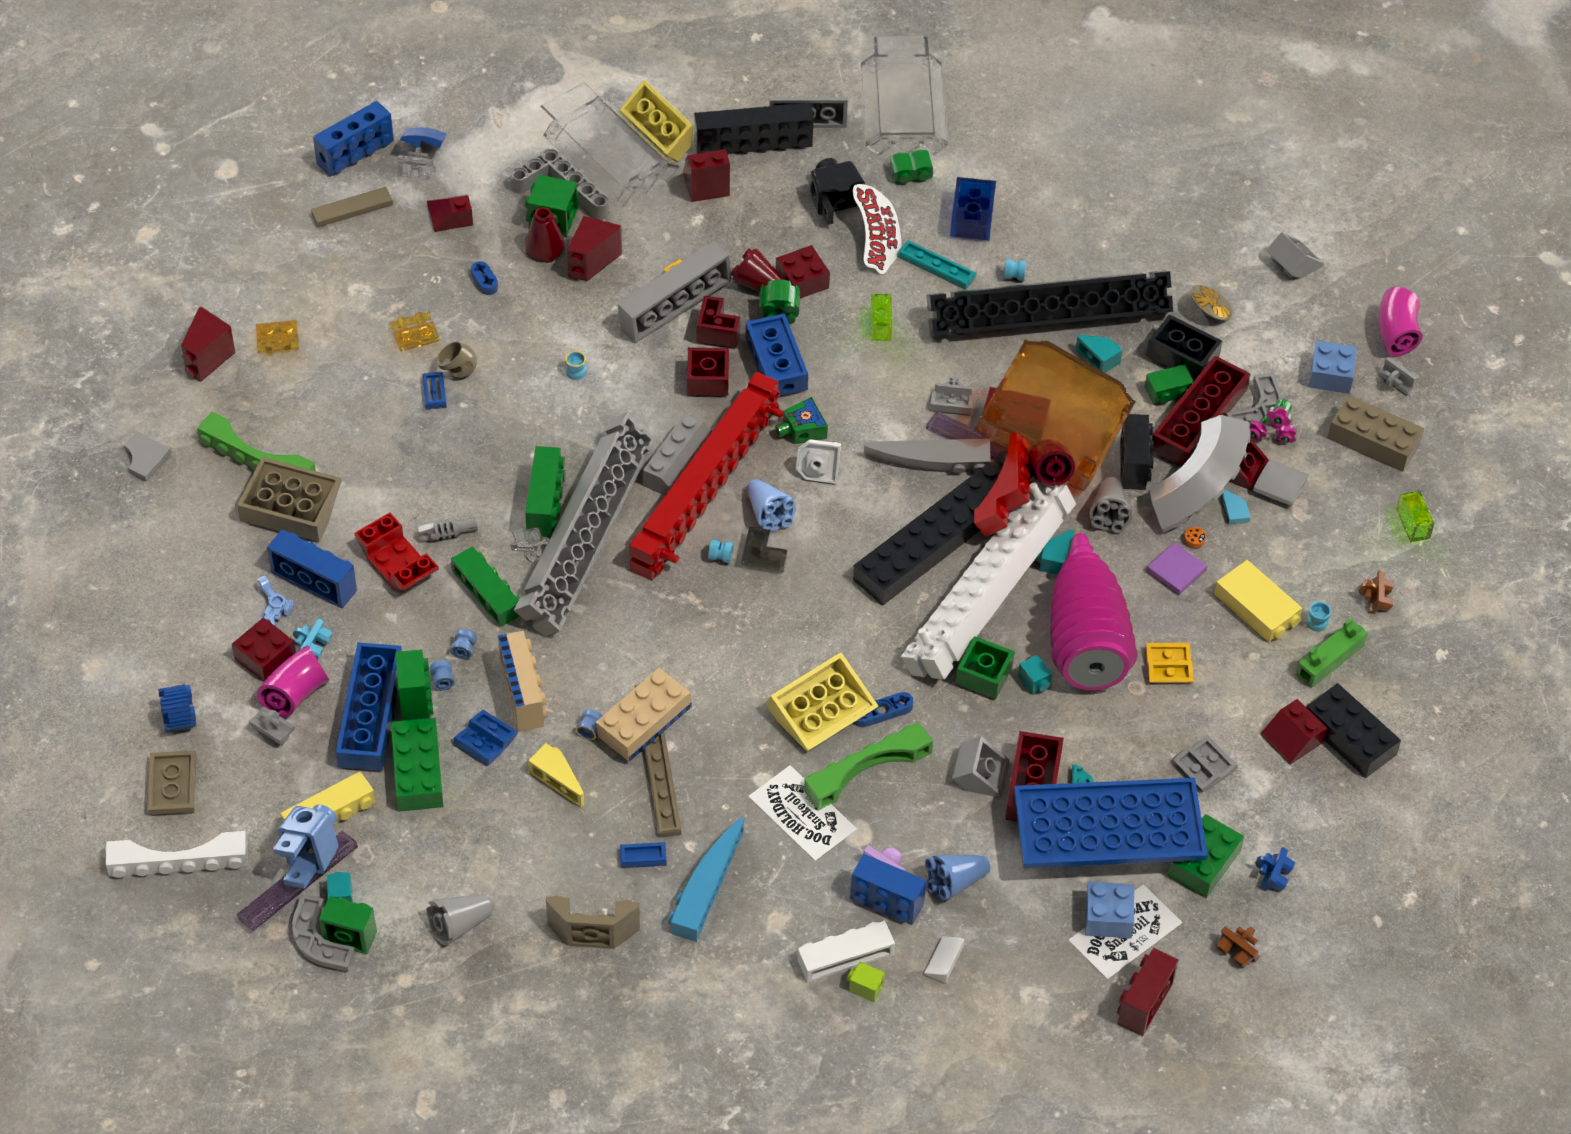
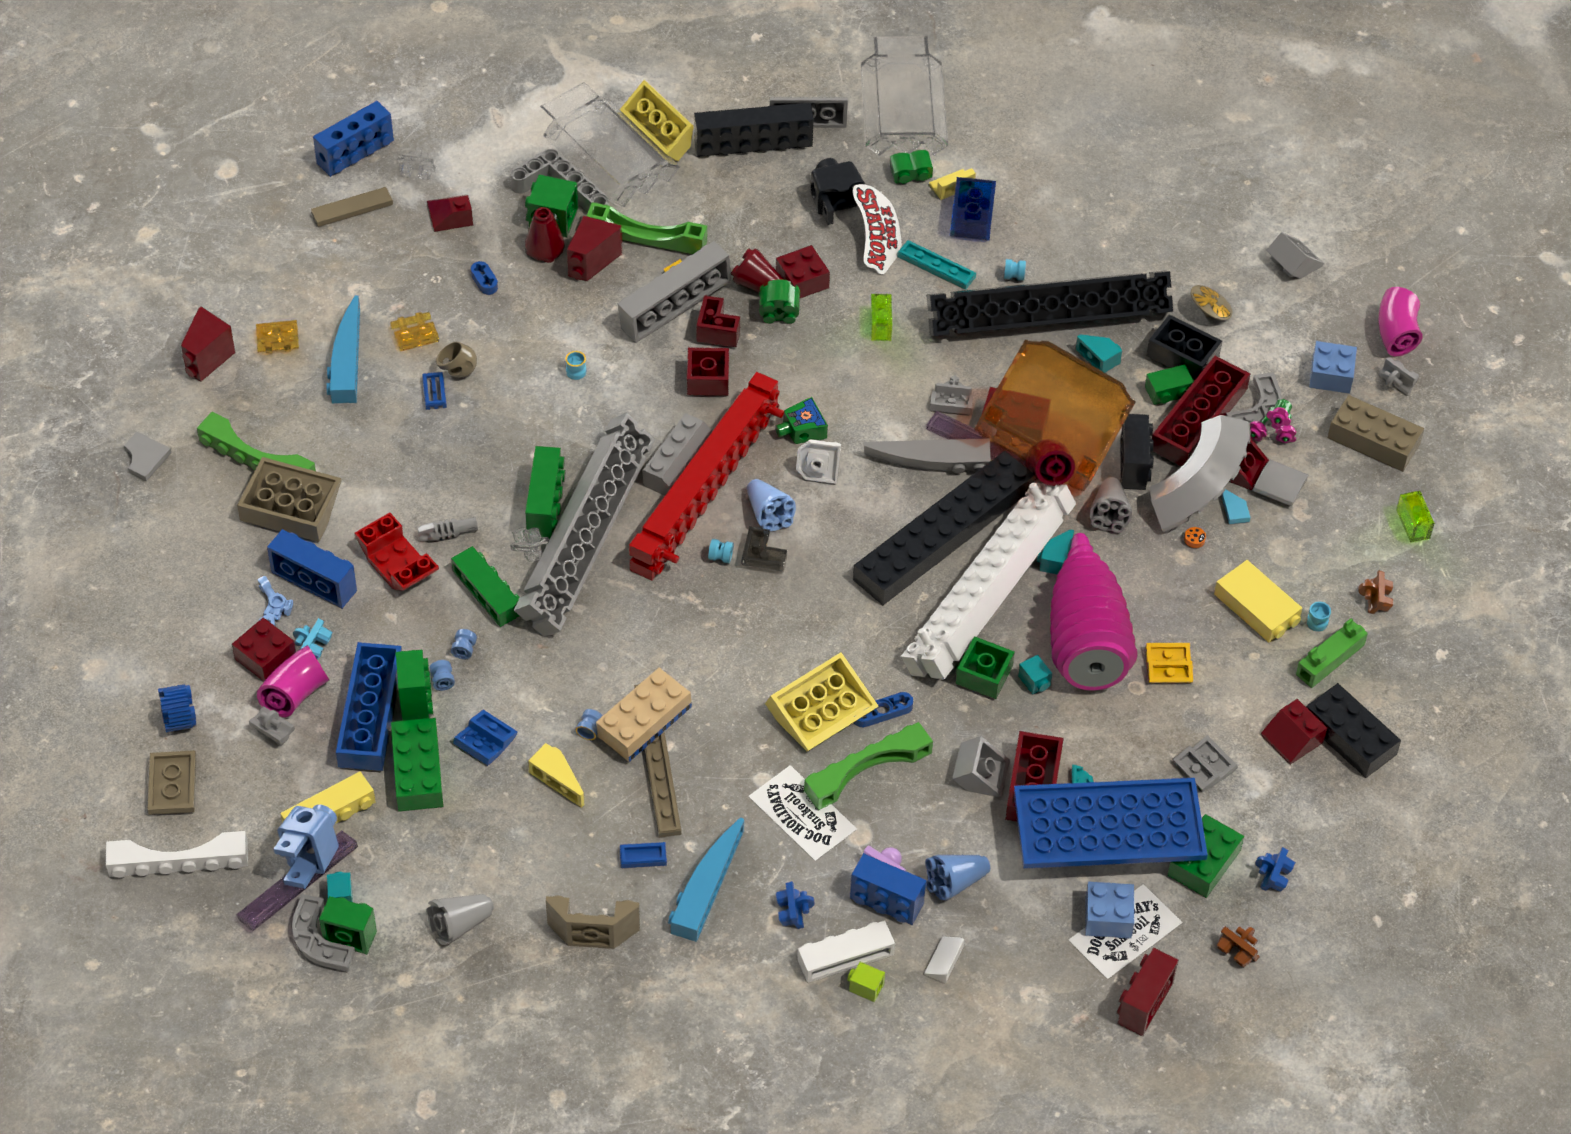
(345, 356): none -> dark azure slope
(418, 134): blue slope -> none
(522, 680): tan brick -> none
(683, 237): none -> bright green arch
(707, 175): dark red slope -> none
(772, 333): blue brick -> none
(798, 903): none -> blue hips
(945, 186): none -> light yellow panel
(1009, 490): red arch -> none
(1177, 568): medium lavender tile -> none

